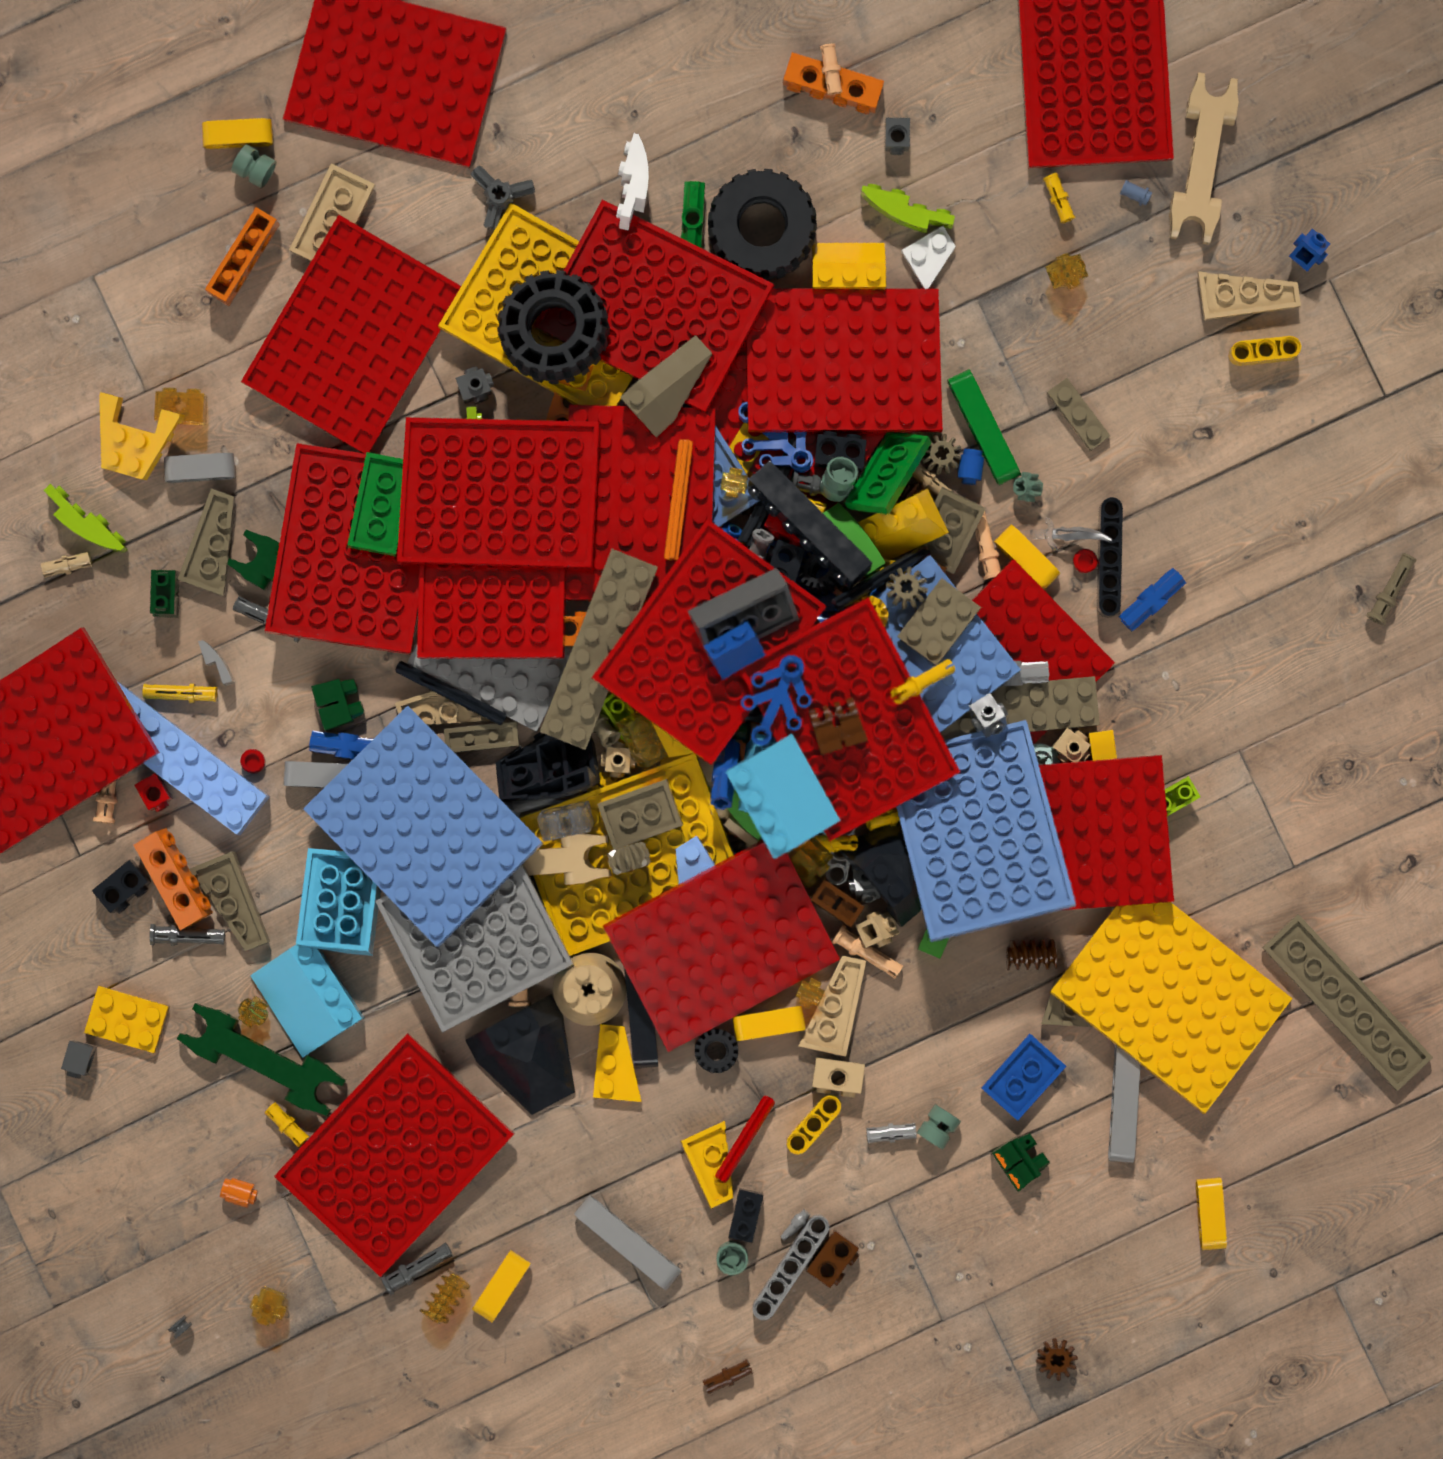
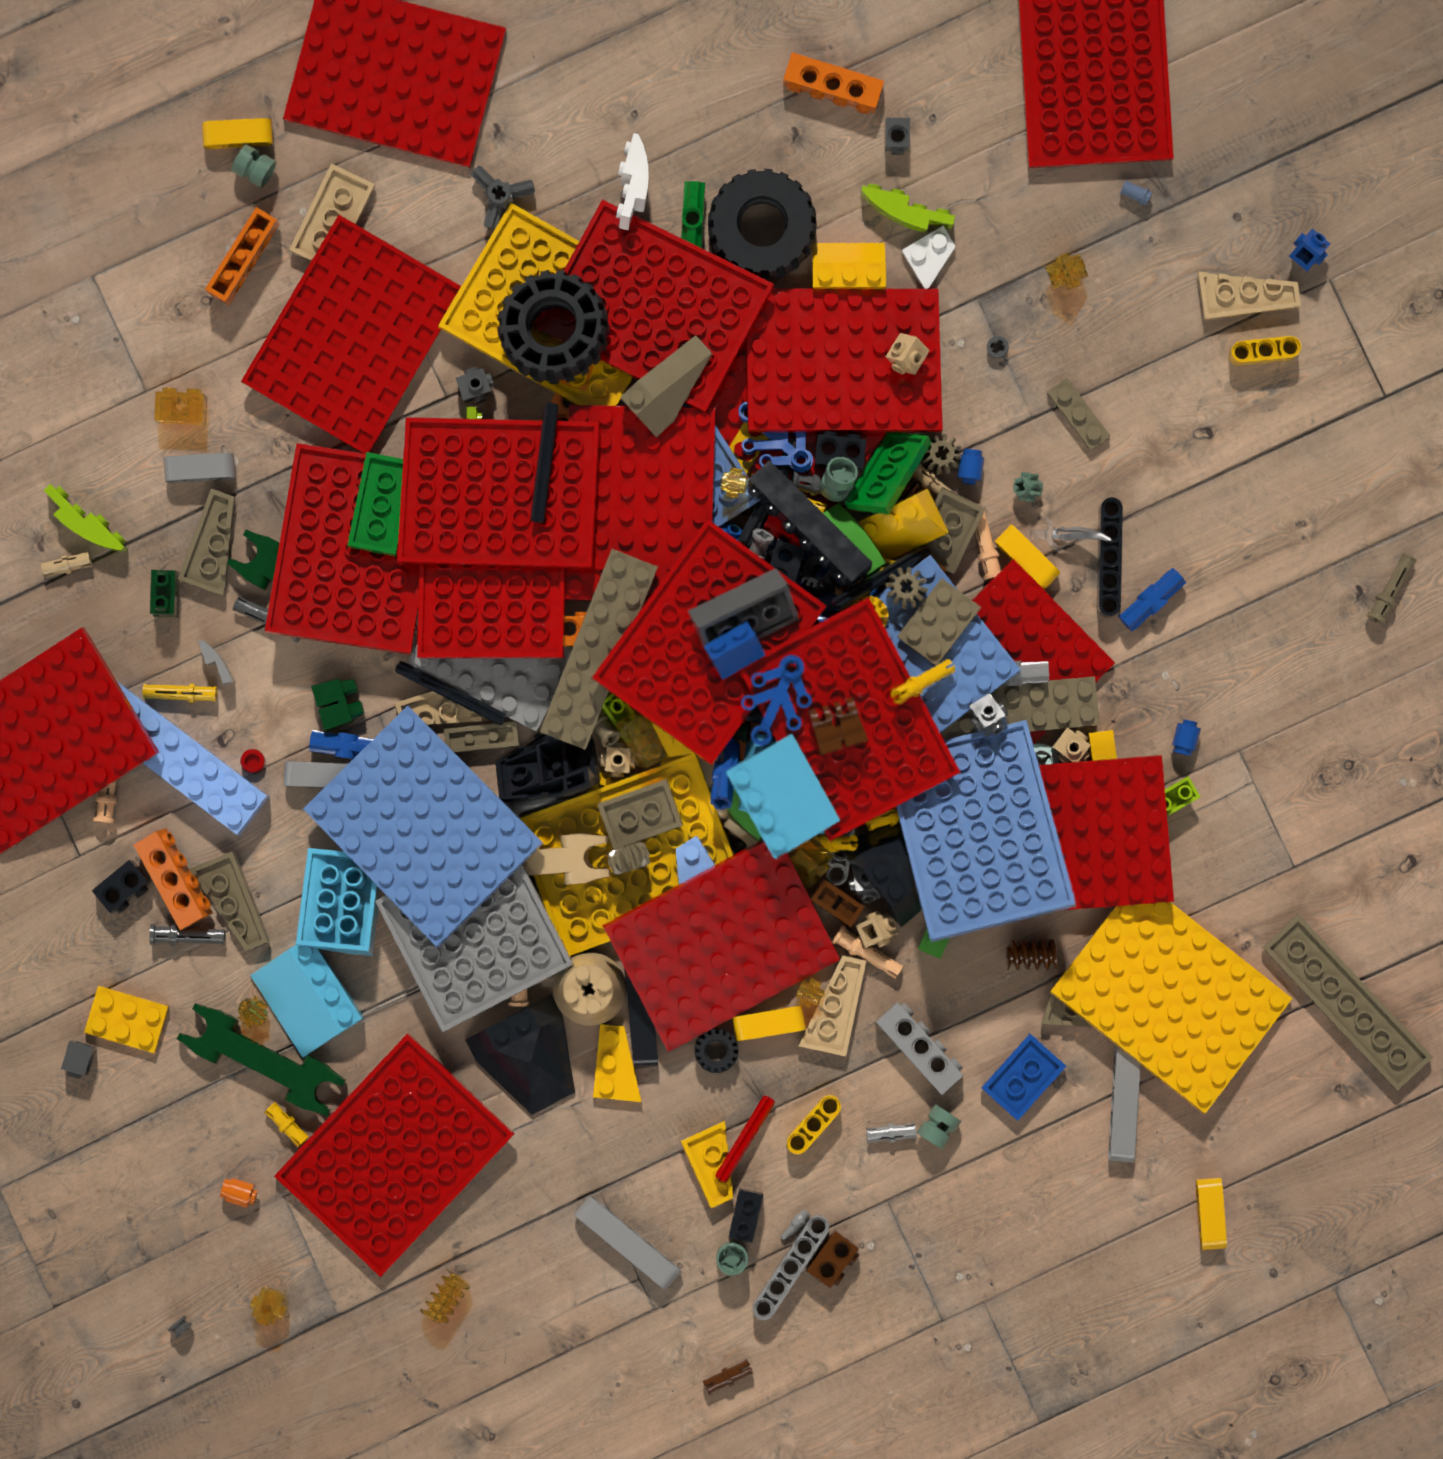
(129, 448): yellow wing -> none
(144, 787): red brick -> none
(406, 1274): dark grey pin -> none
(501, 1286): yellow beam -> none
(544, 462): none -> black axle
(565, 821): clear brick -> none
(678, 500): orange axle -> none
(826, 1067): tan brick -> none
(831, 69): light nougat pin -> none
(907, 354): none -> tan brick
(940, 1080): none -> light grey brick
(983, 427): green beam -> none
(994, 340): none -> dark grey bush
(1027, 1168): dark green hips -> none
(1058, 1350): reddish brown gear -> none
(1059, 198): yellow pin -> none
(1085, 561): red tile -> none
(1186, 737): none -> blue brick
(1210, 115): tan piece -> none

